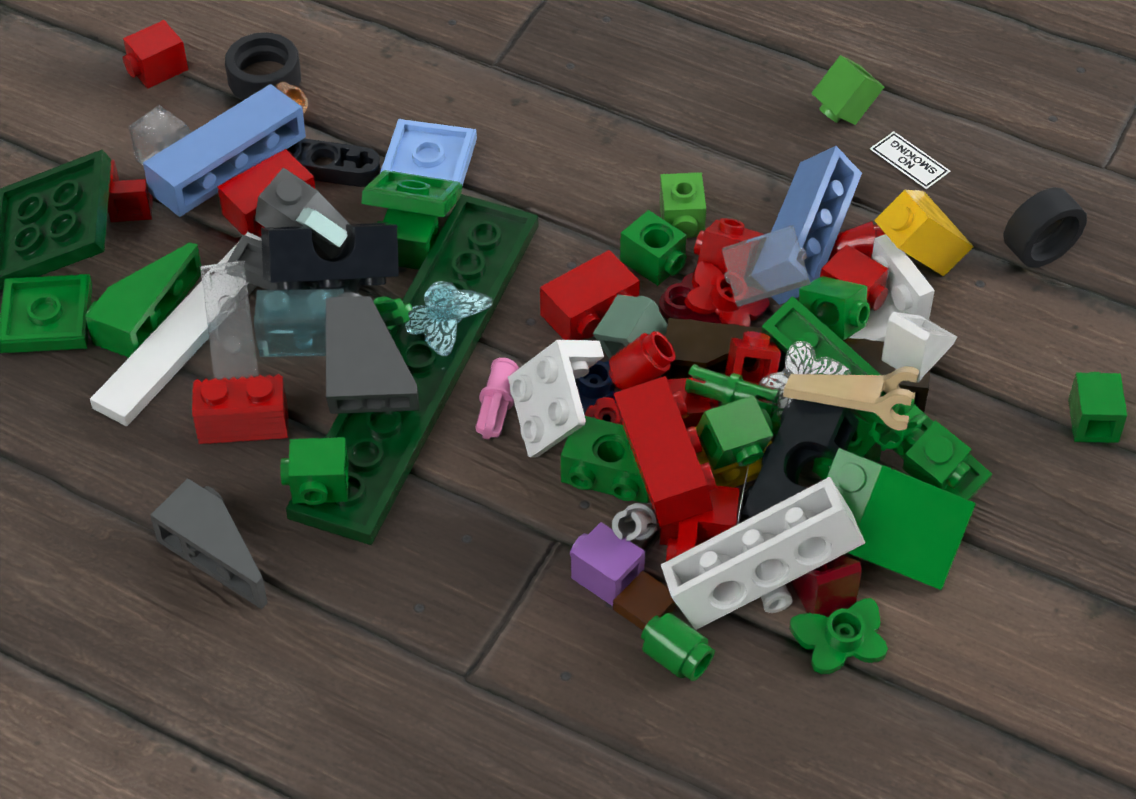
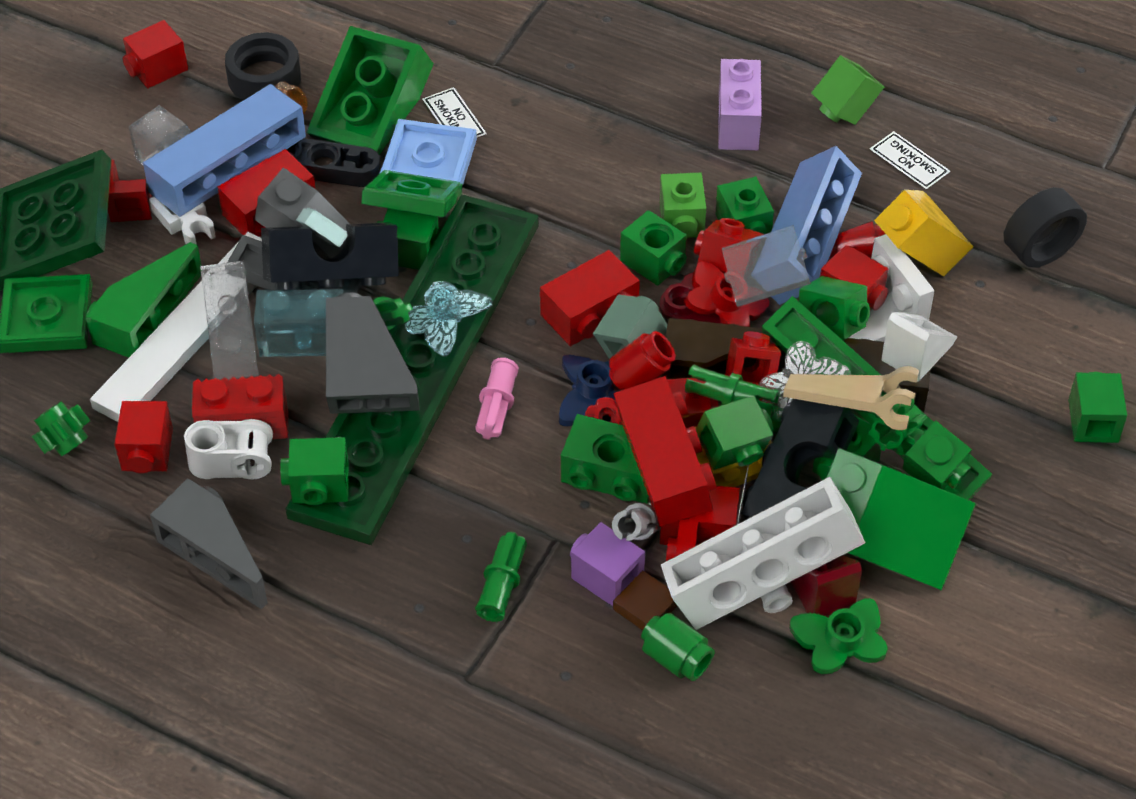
(61, 428): none -> green gear
(144, 436): none -> red brick
(190, 223): none -> white plate
(225, 449): none -> white piece
(370, 89): none -> green slope
(452, 111): none -> white sticker
(501, 577): none -> green axle
(548, 393): white bracket -> none
(739, 104): none -> lavender brick
(745, 202): none -> green brick

